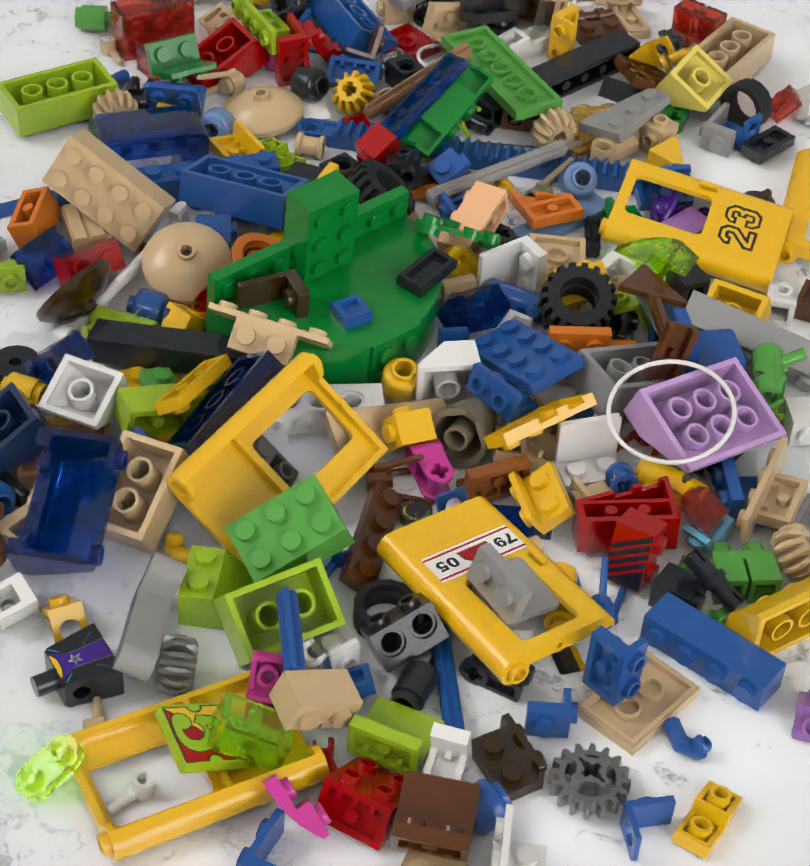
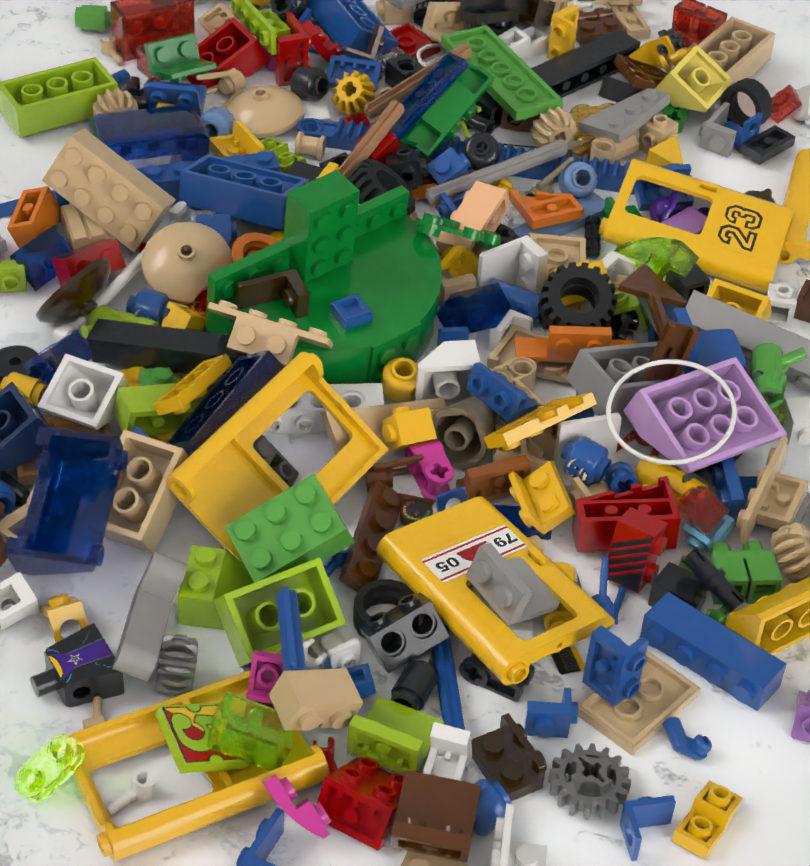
(175, 548): yellow arm -> none
(372, 137): none -> medium nougat axle
(426, 272): black tile -> none
(476, 154): none -> black head
(527, 356): blue plate -> none
(586, 460): none -> blue head

